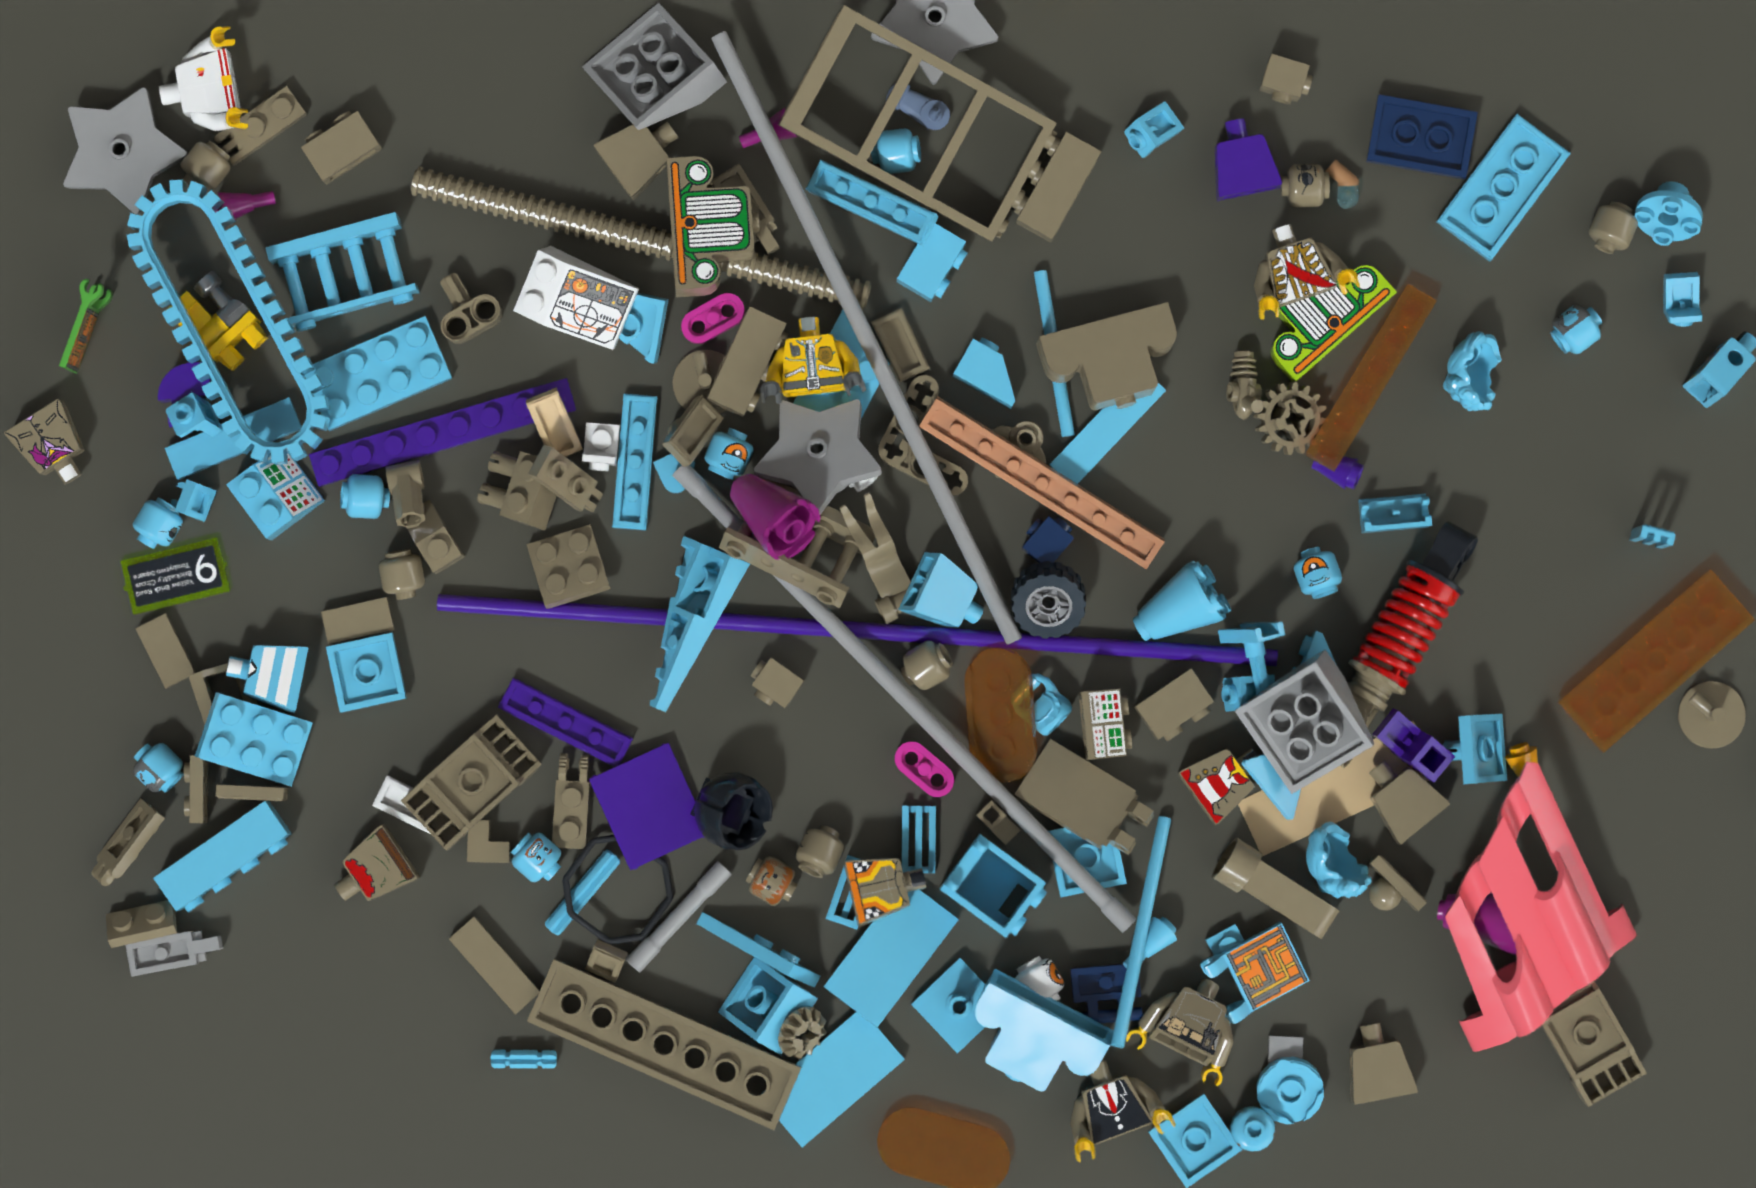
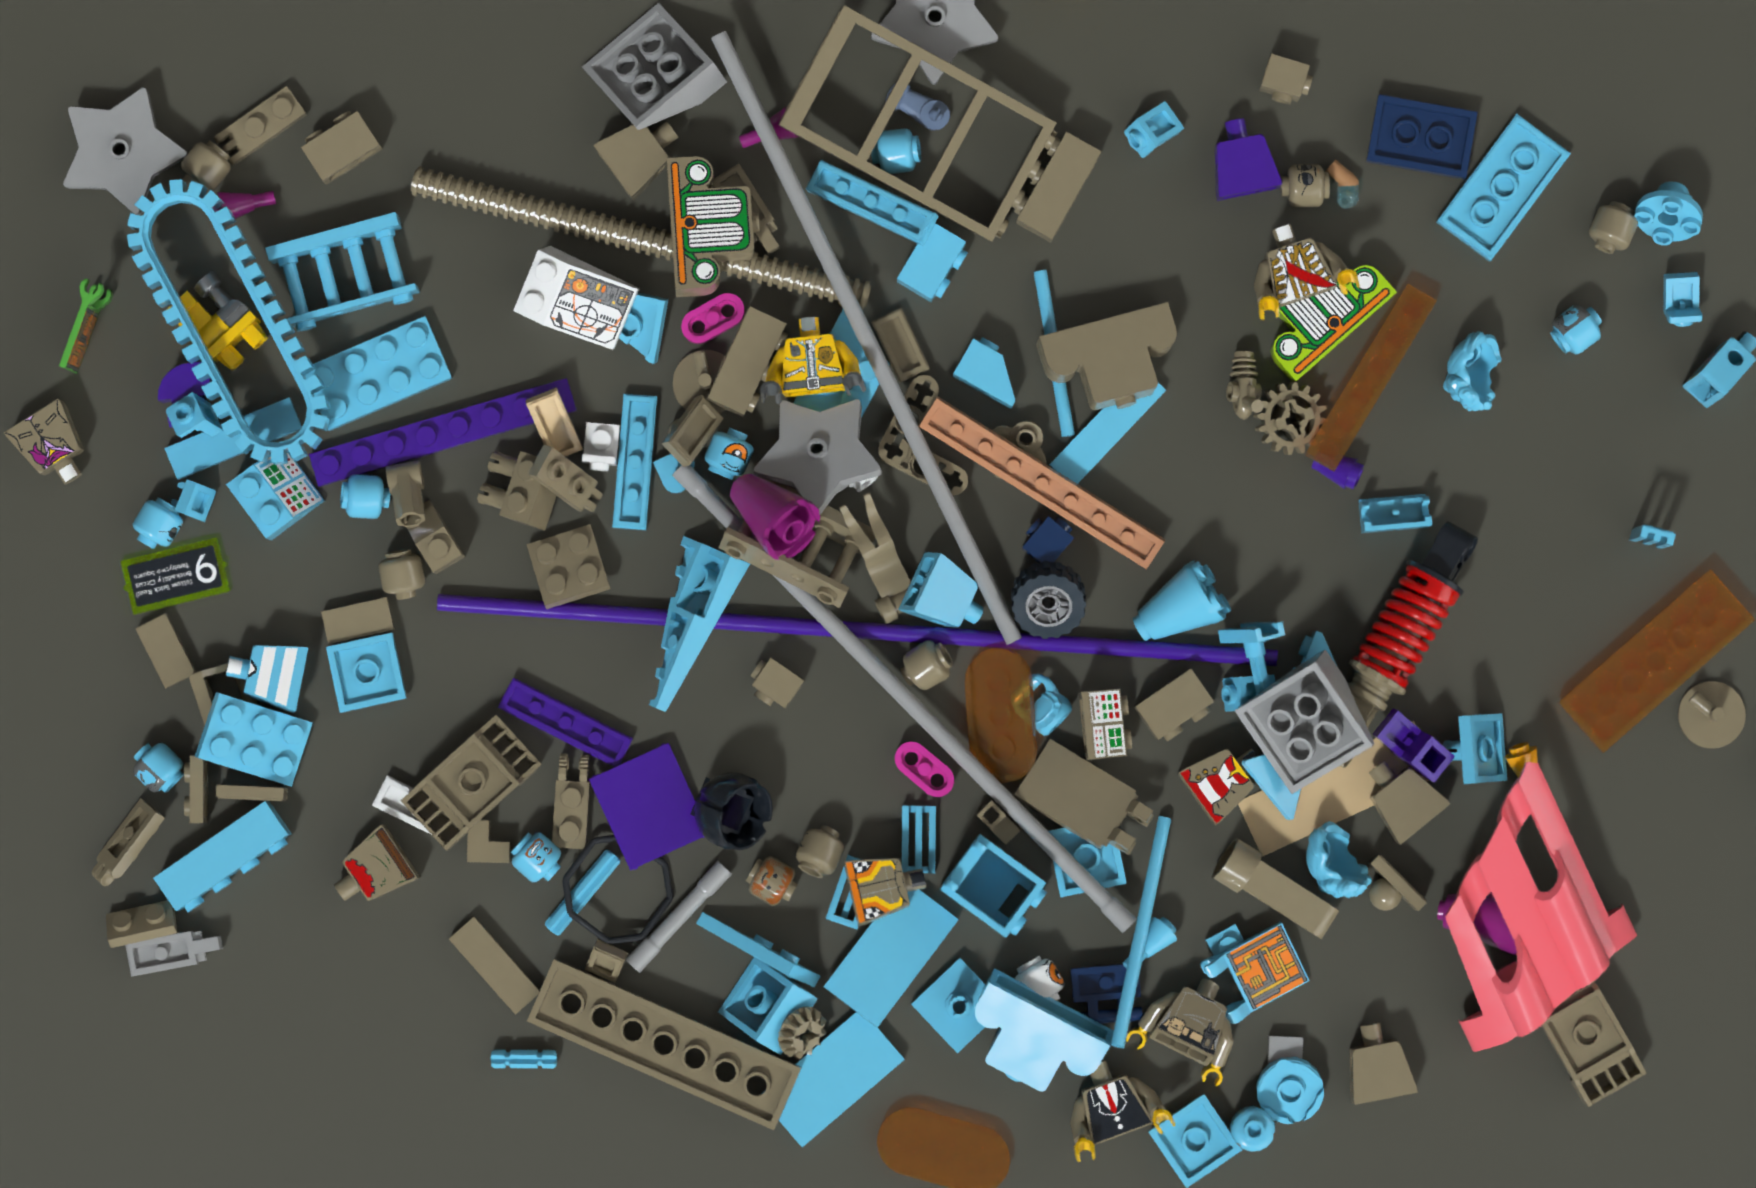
(207, 84): white torso -> none
(467, 310): dark tan beam -> none
(1318, 573): medium azure head -> none

